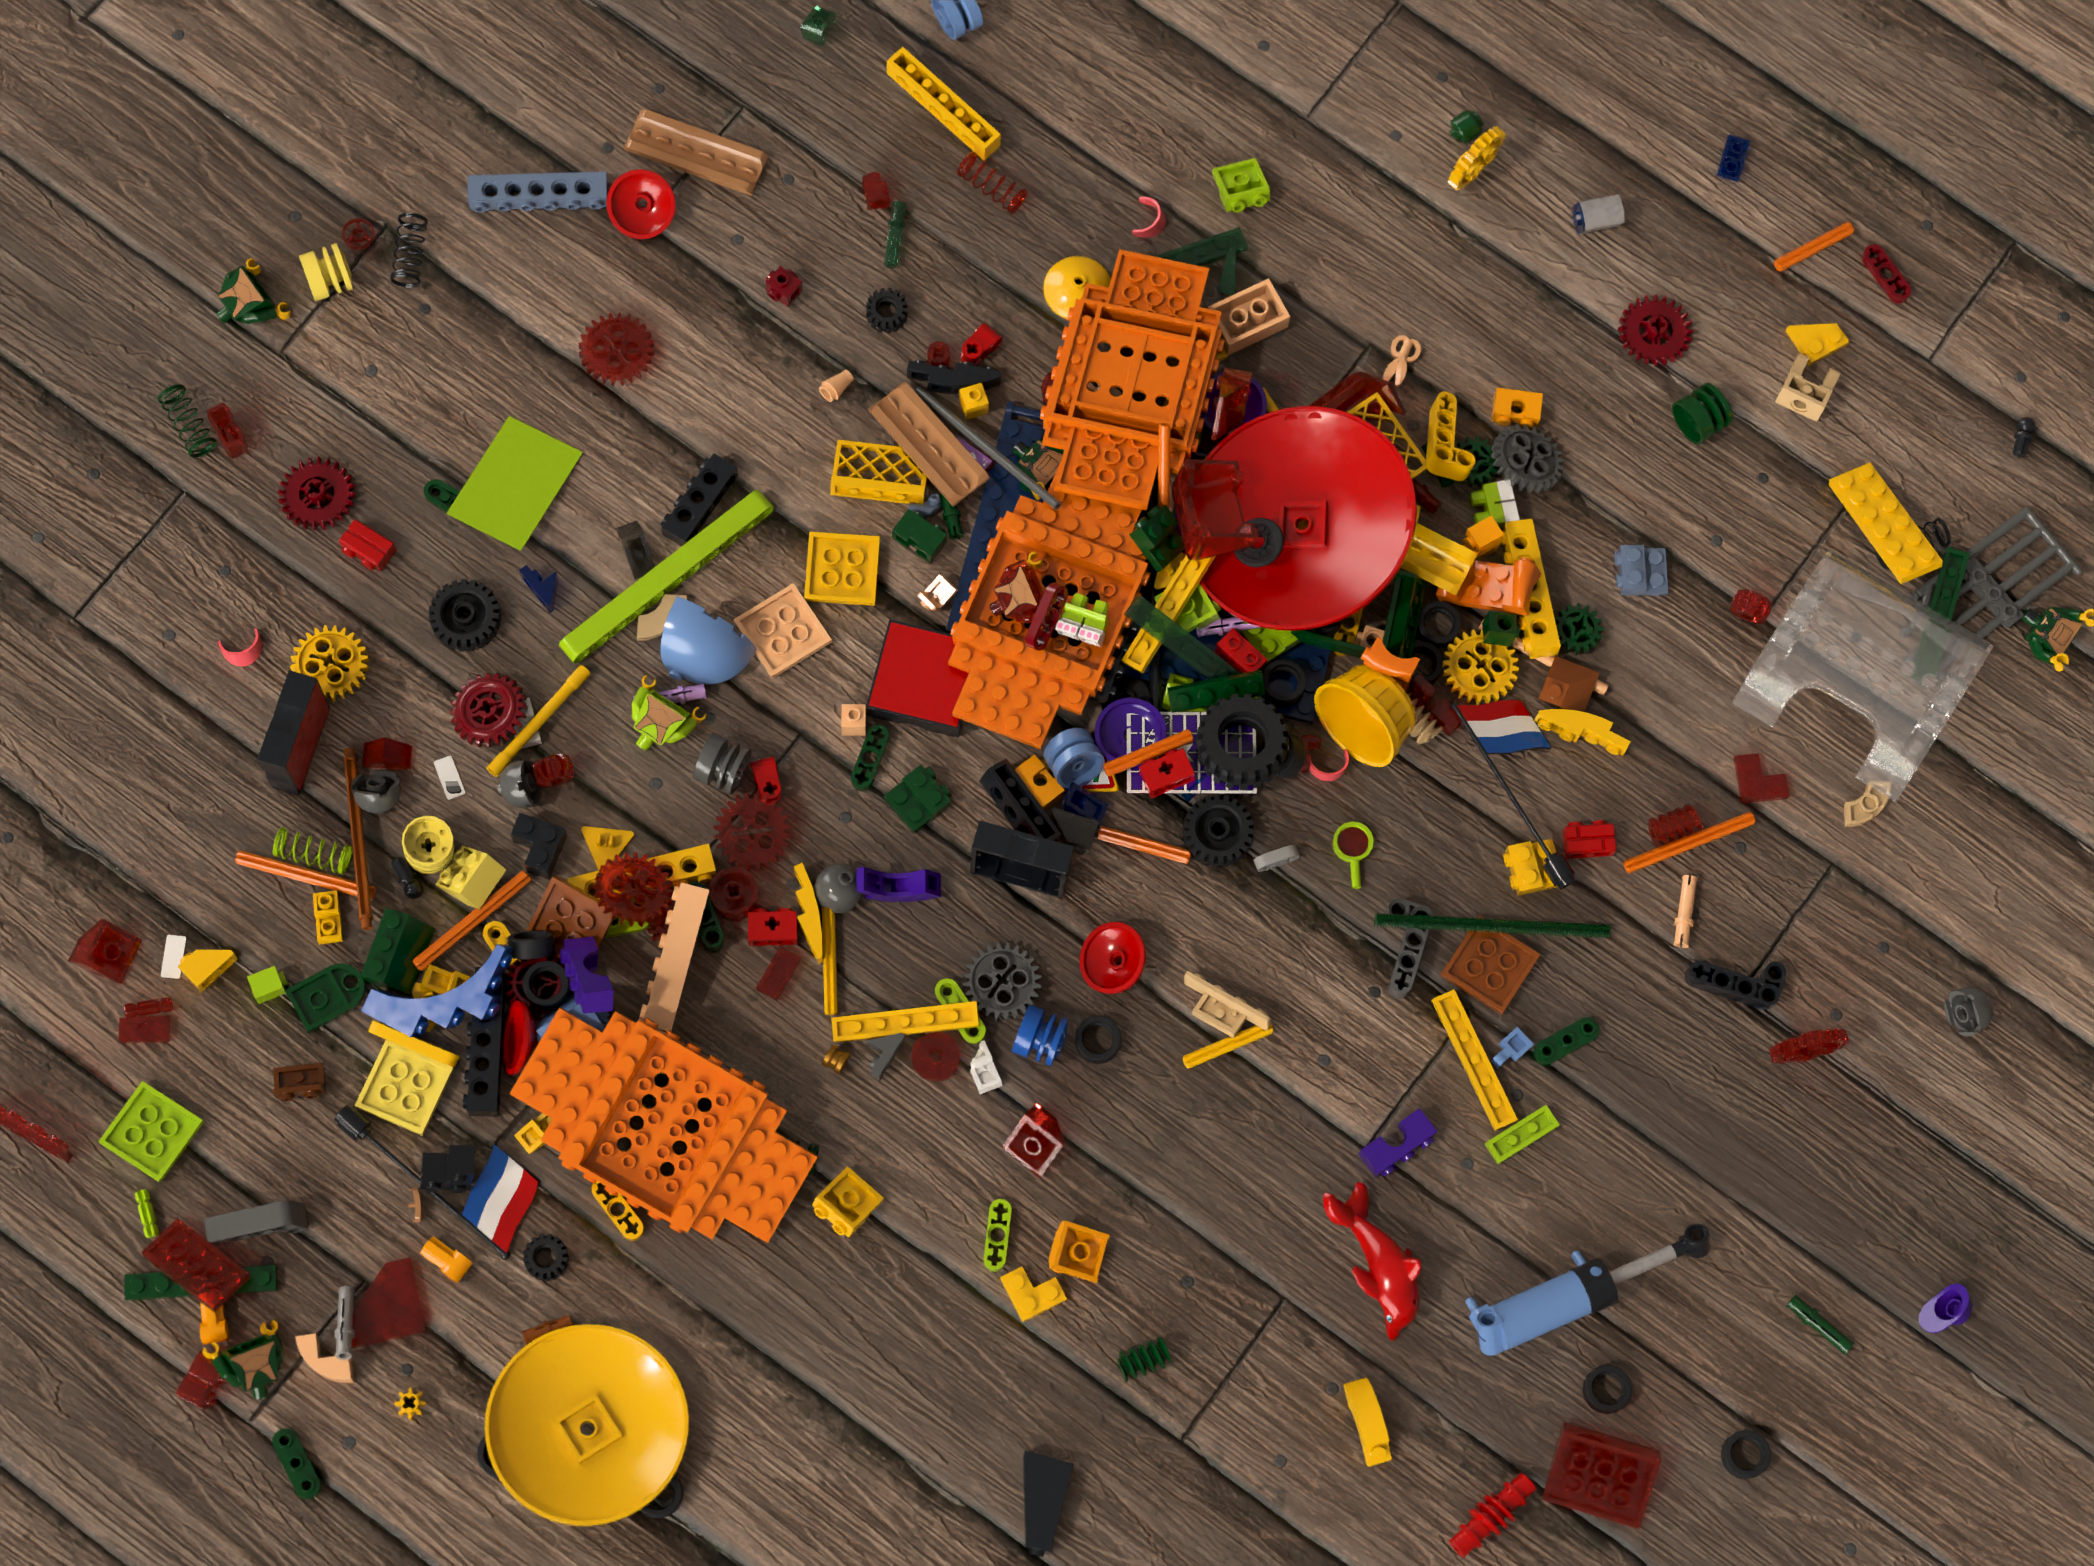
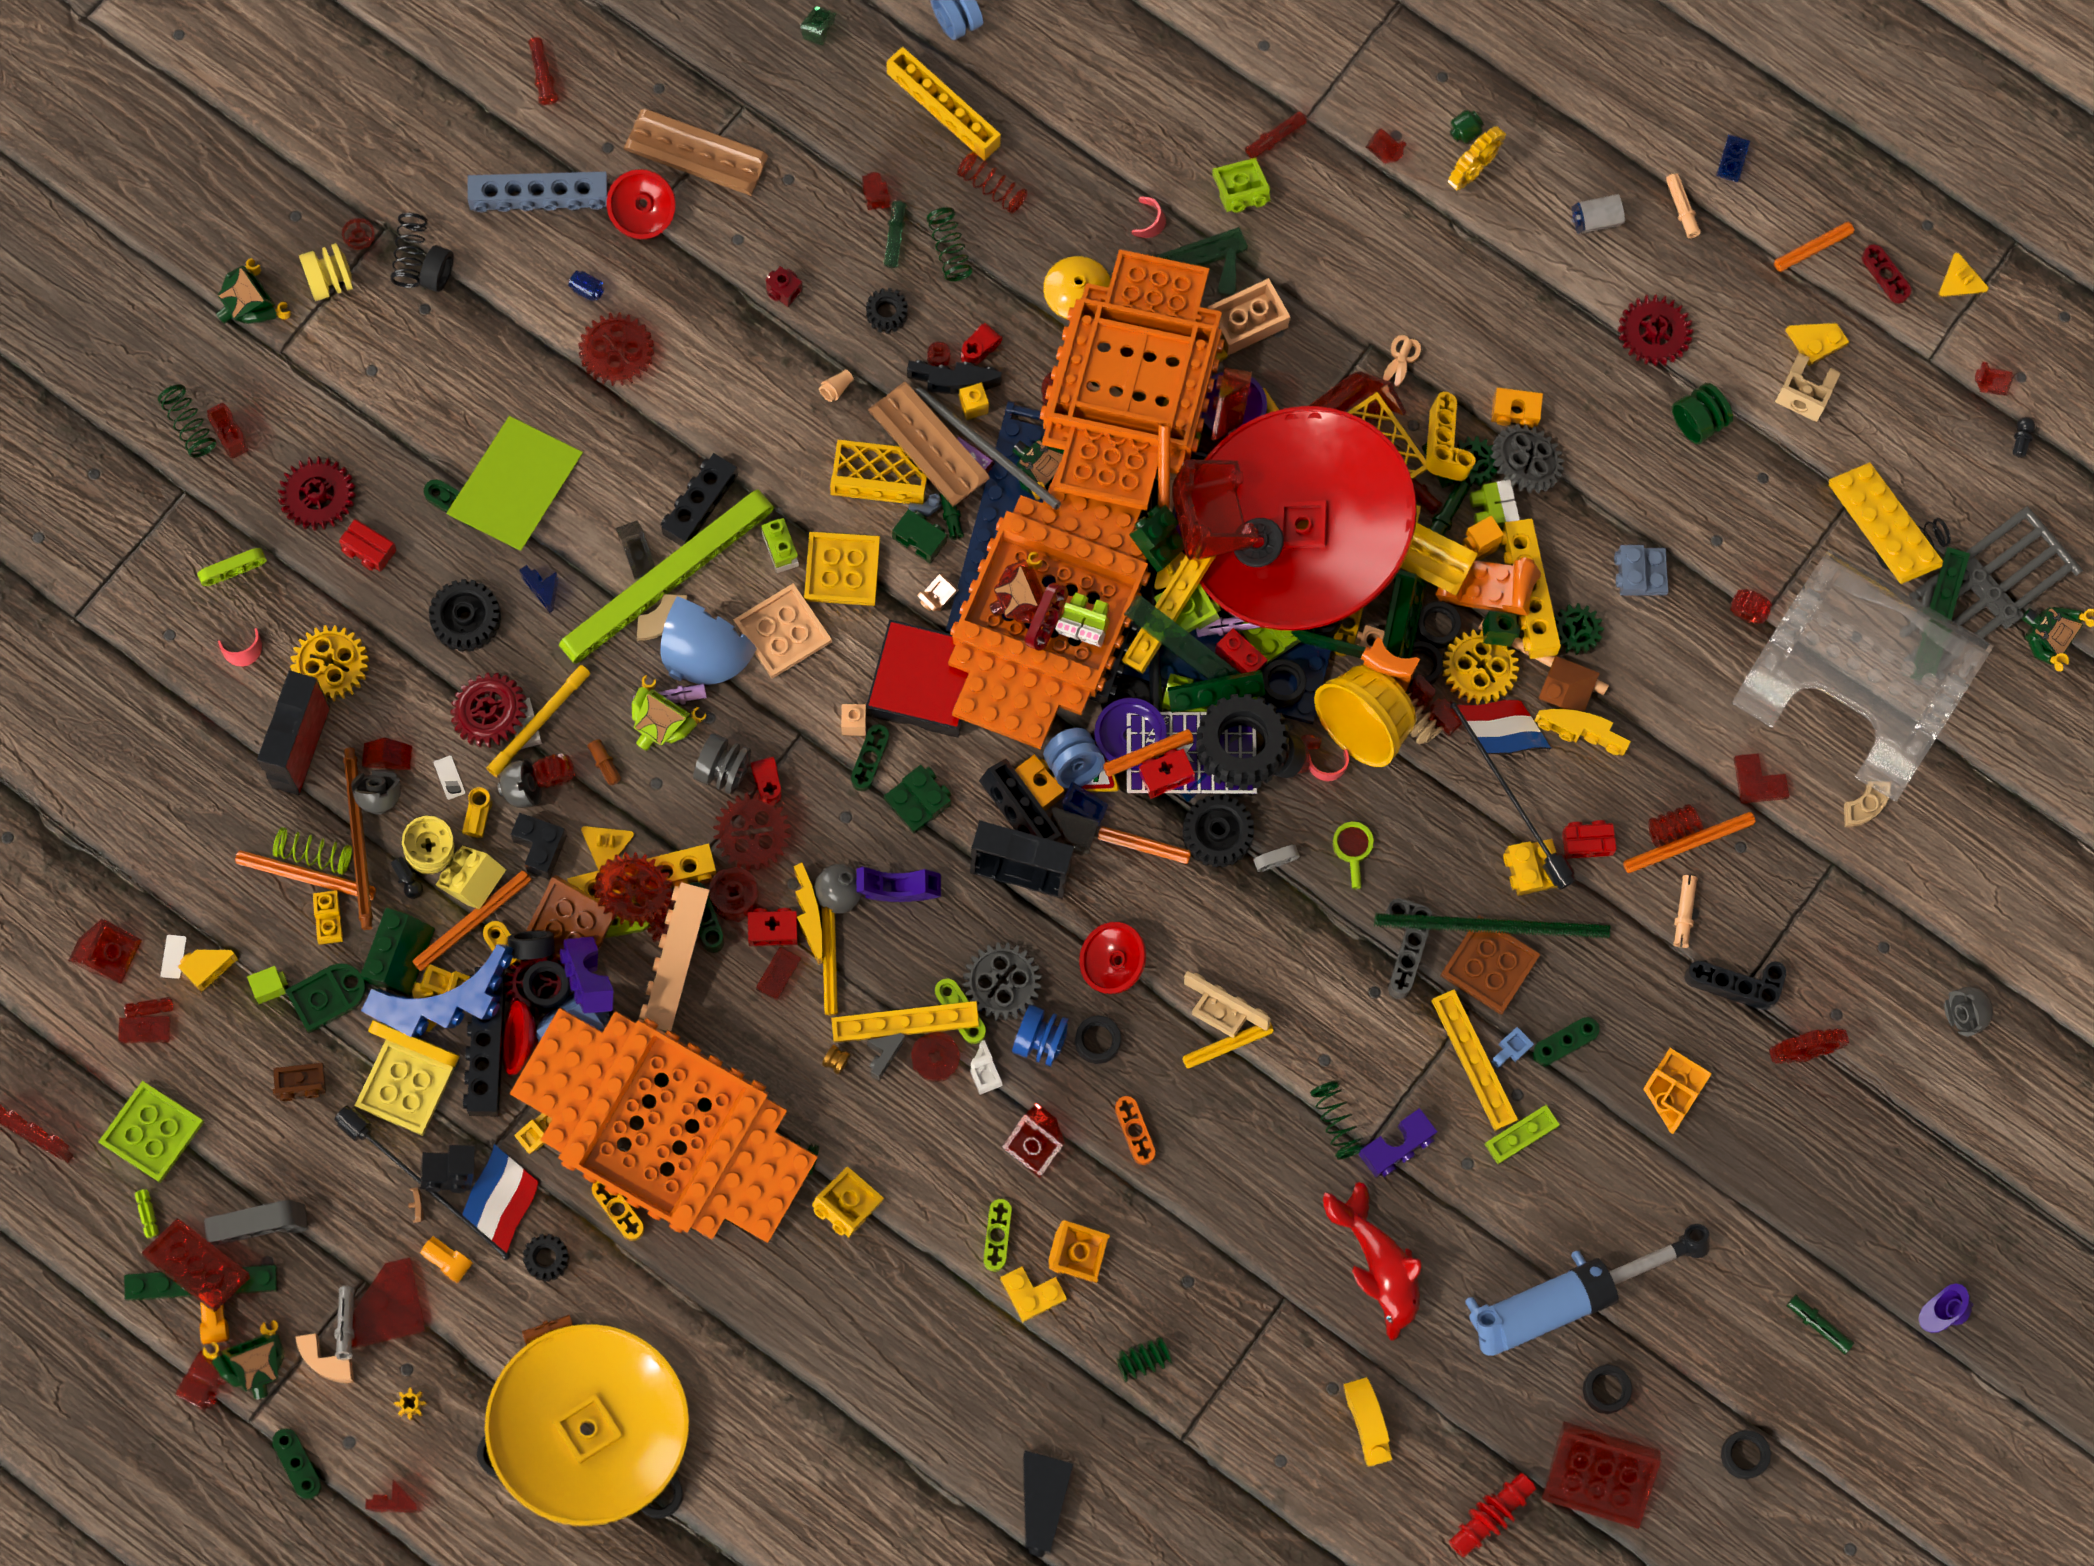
(231, 567): none -> lime beam
(399, 1502): none -> clear red slope
(436, 268): none -> black tyre
(477, 815): none -> yellow piece
(544, 80): none -> clear red pin
(586, 285): none -> clear blue brick
(604, 762): none -> dark orange axle
(780, 545): none -> lime hips
(943, 210): none -> dark green piece
(1147, 1145): none -> orange beam
(1256, 149): none -> clear red pin
(1320, 1092): none -> dark green piece
(1385, 147): none -> clear red bracket
(1443, 521): none -> dark green pin
(1675, 1087): none -> light orange slope
(1683, 206): none -> light nougat axle
(1961, 279): none -> yellow piece
(1993, 380): none -> clear red bracket

